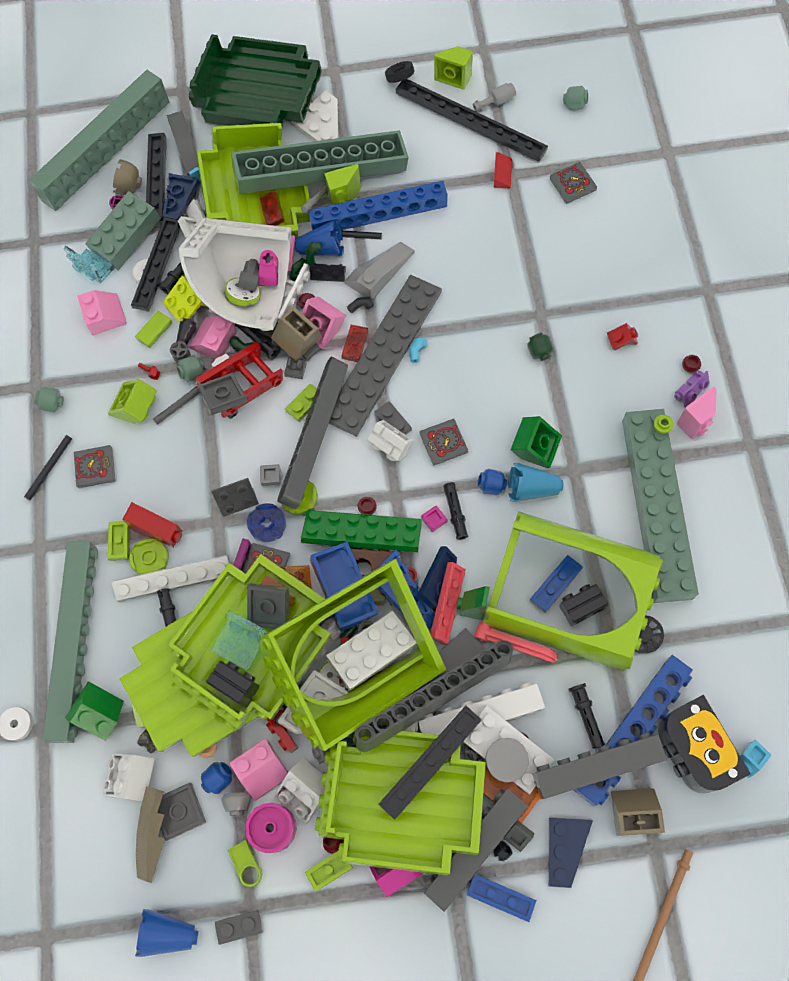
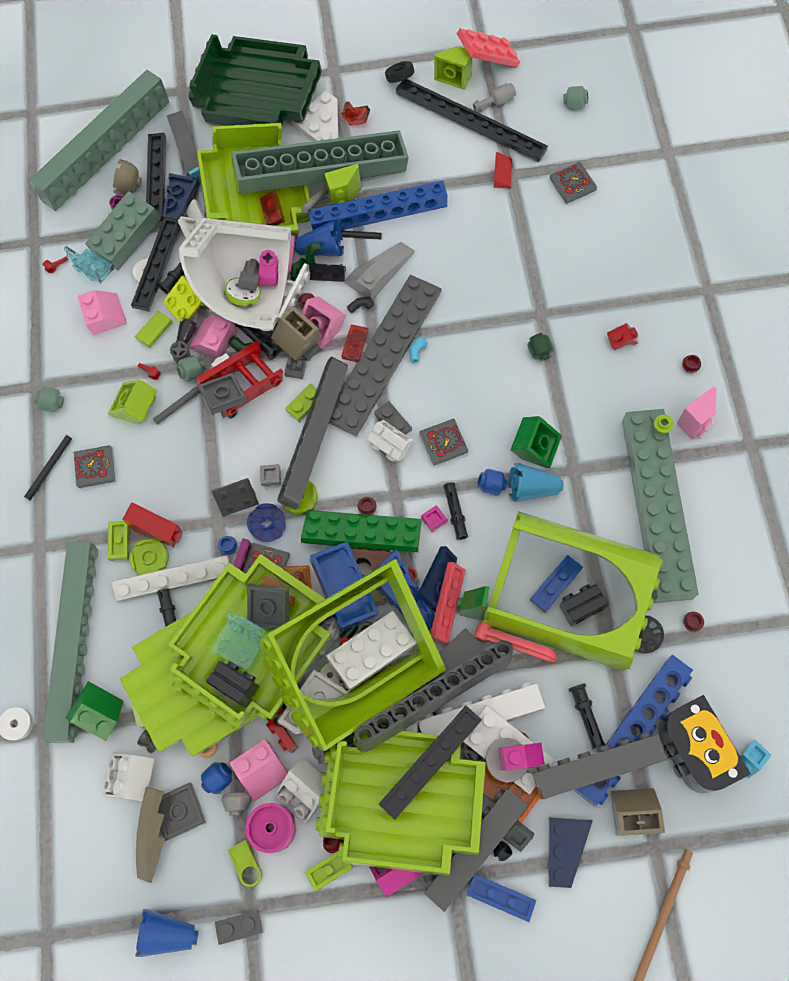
(51, 267): none -> red hand
(227, 545): none -> blue plate
(355, 115): none -> clear red bracket
(488, 47): none -> coral plate
(521, 756): none -> dark pink slope
(693, 621): none -> dark red plate
(698, 382): medium lavender hinge -> none

